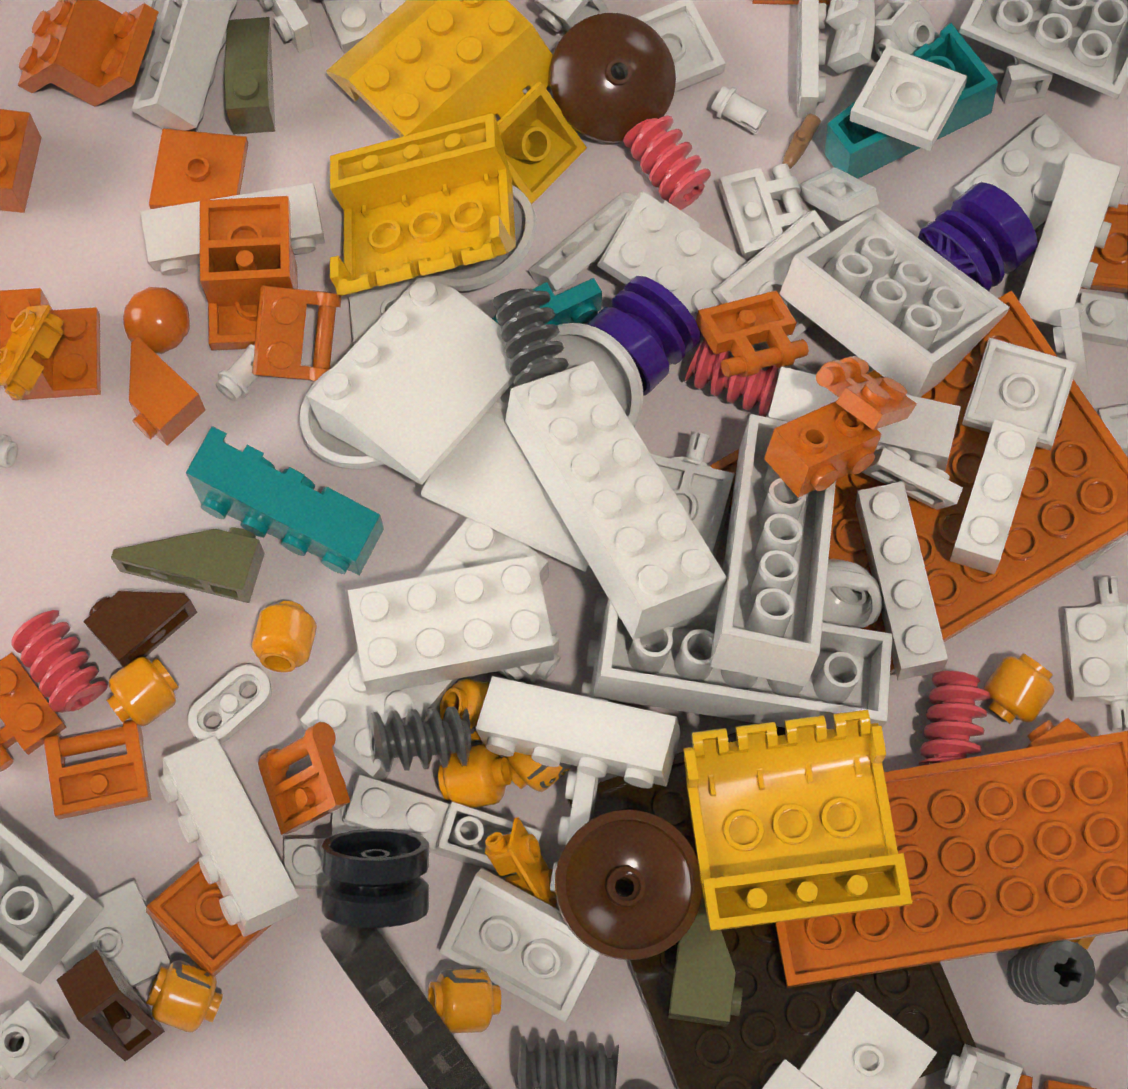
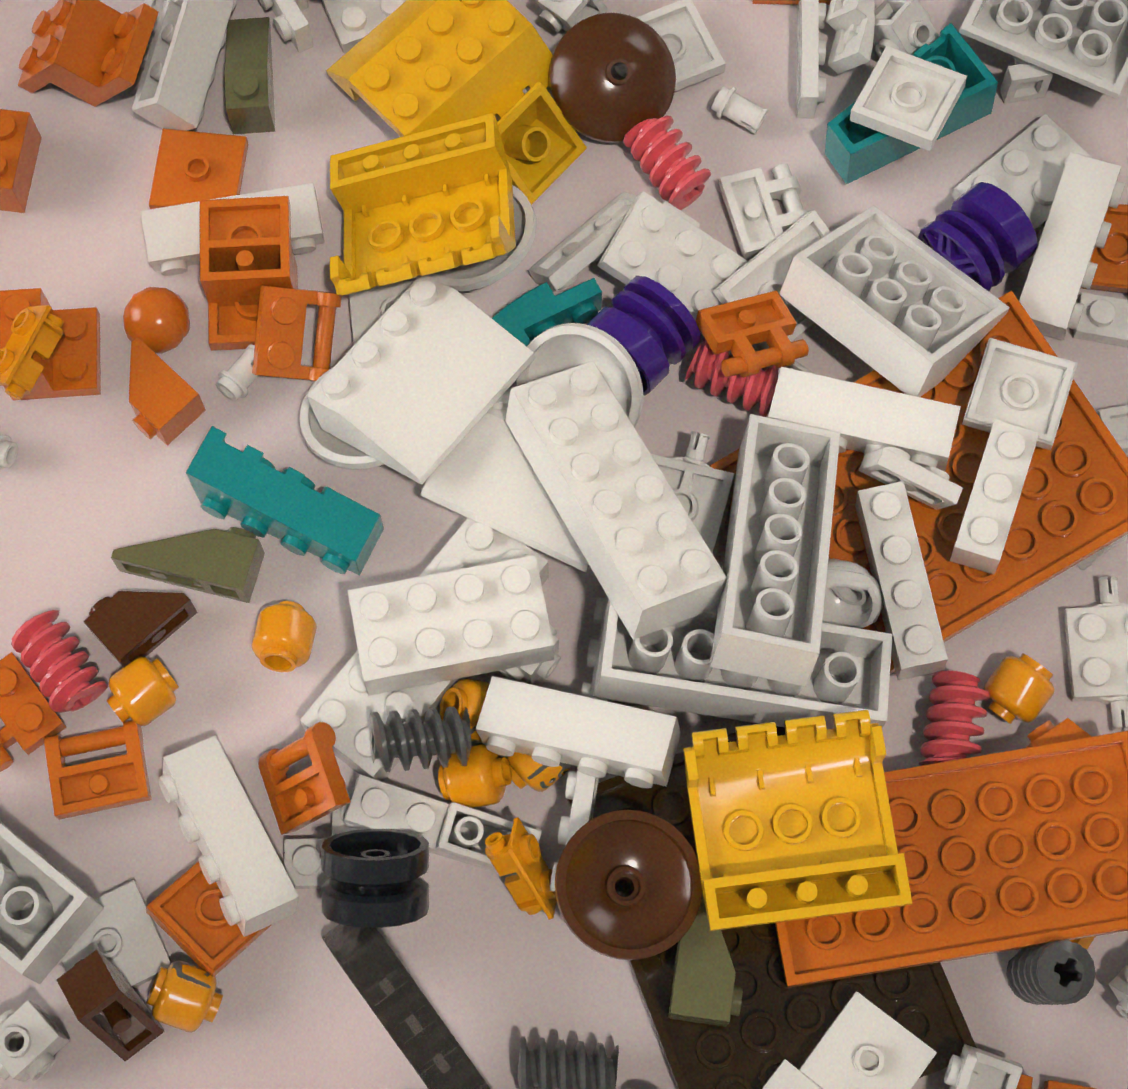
(226, 701): white plate -> none
(465, 999): light orange head -> none
(520, 945): white plate -> none
(528, 336): dark grey piece -> none
(801, 140): medium nougat helmet -> none
(821, 449): orange brick -> none
(839, 194): white plate -> none
(868, 399): orange plate -> none
(1069, 340): white plate -> none

